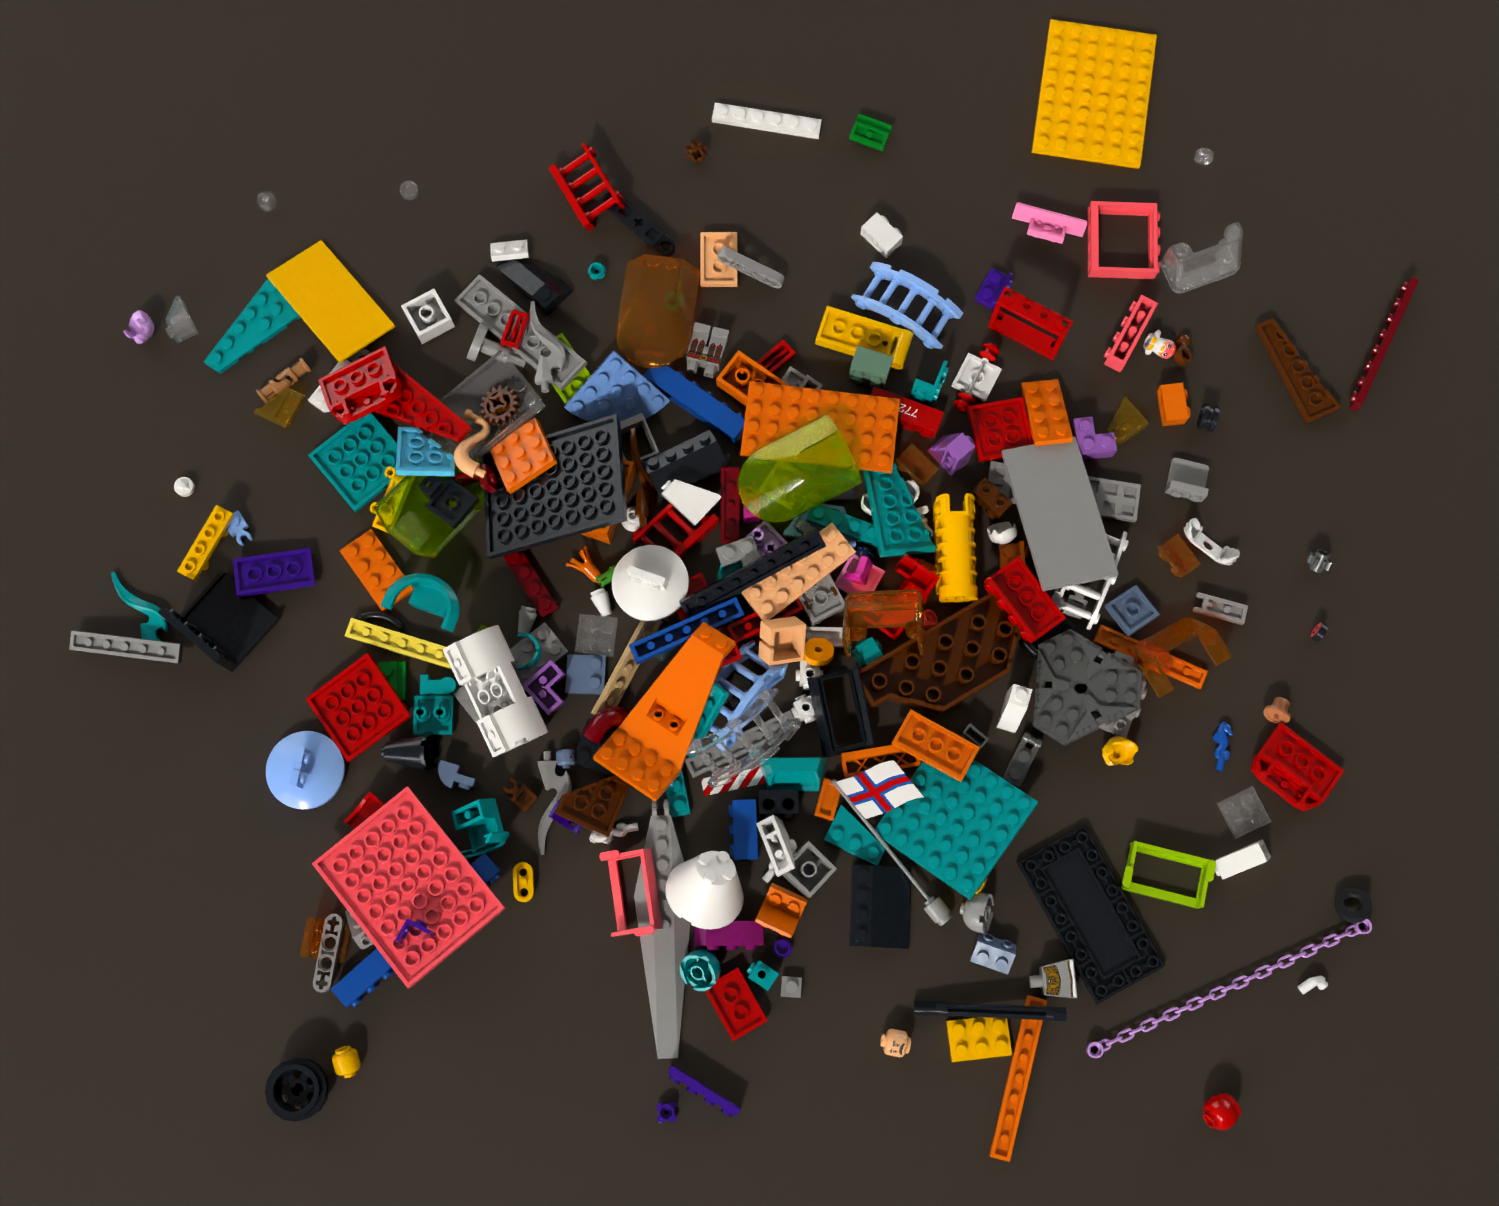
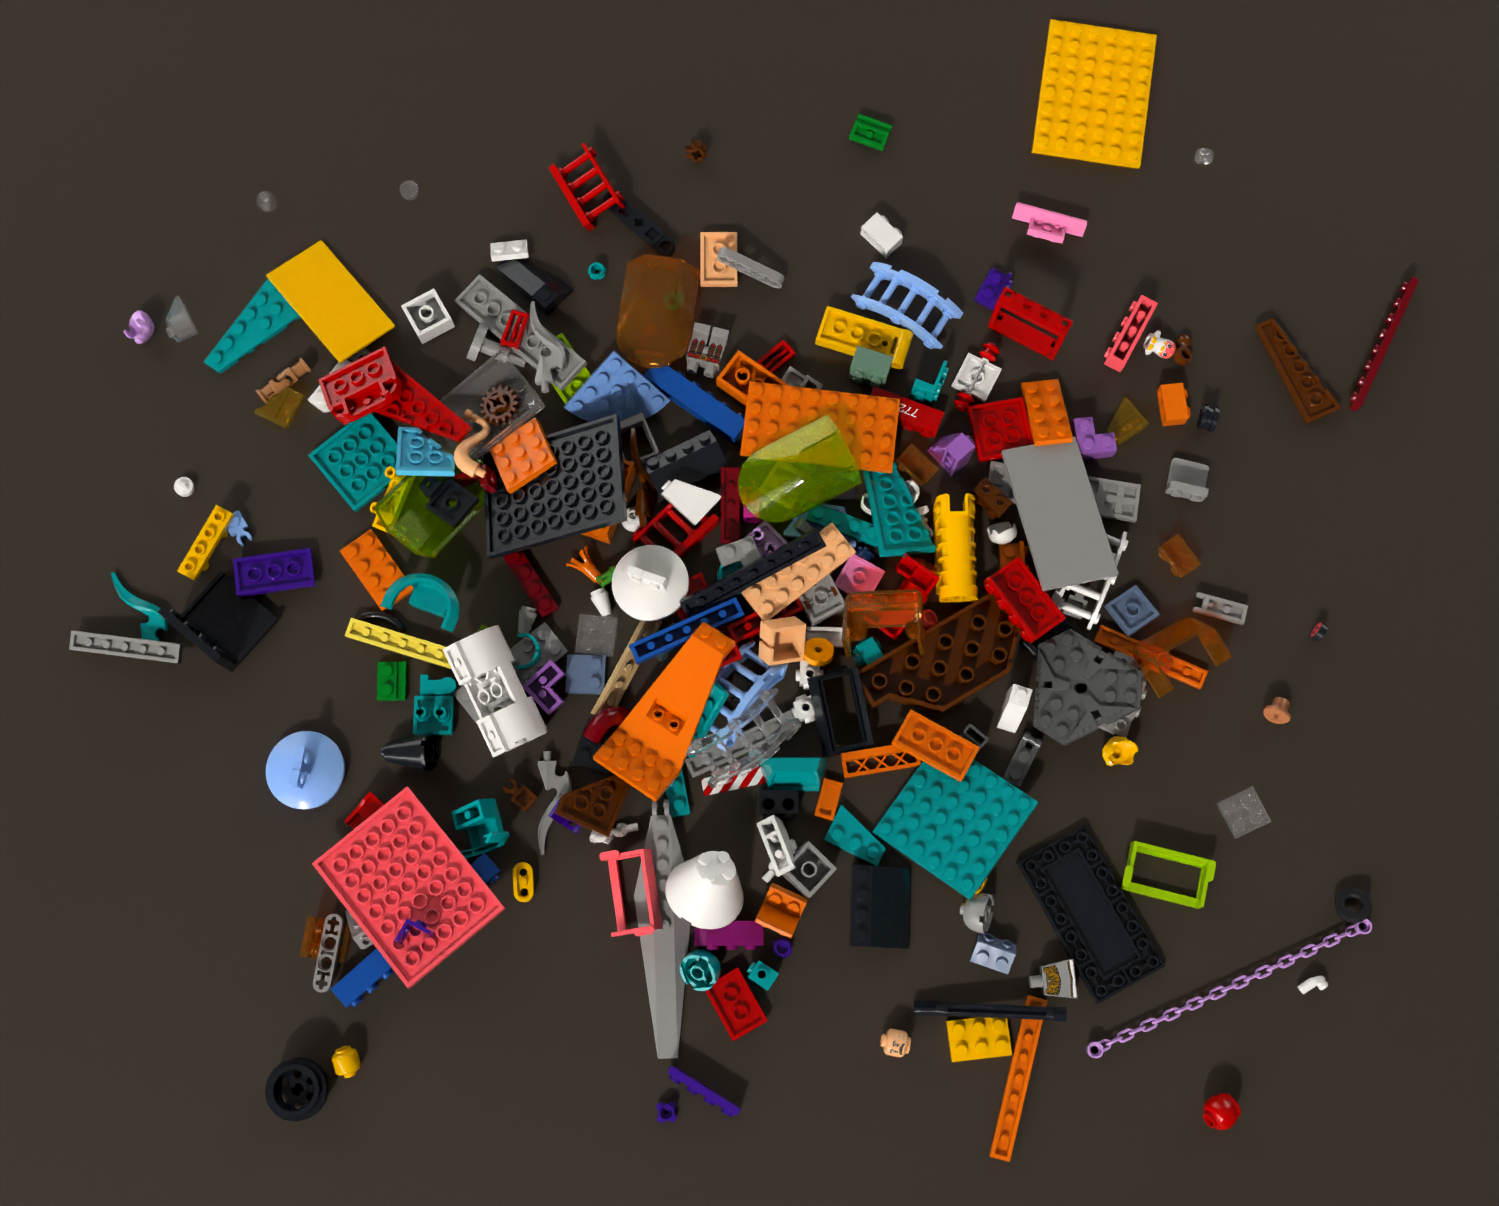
(358, 707): red plate -> none
(450, 776): sand blue brick -> none
(565, 758): sand blue piece -> none
(743, 830): blue brick -> none
(766, 120): white plate -> none
(791, 987): light grey plate -> none
(862, 572): dark pink tile -> none
(876, 793): flag -> none
(1123, 208): coral window -> none
(1192, 270): clear windscreen -> none
(1222, 739): blue animal -> none
(1224, 555): white piece -> none
(1242, 859): white slope -> none
(1295, 769): red plate -> none
(1319, 561): dark grey gear -> none

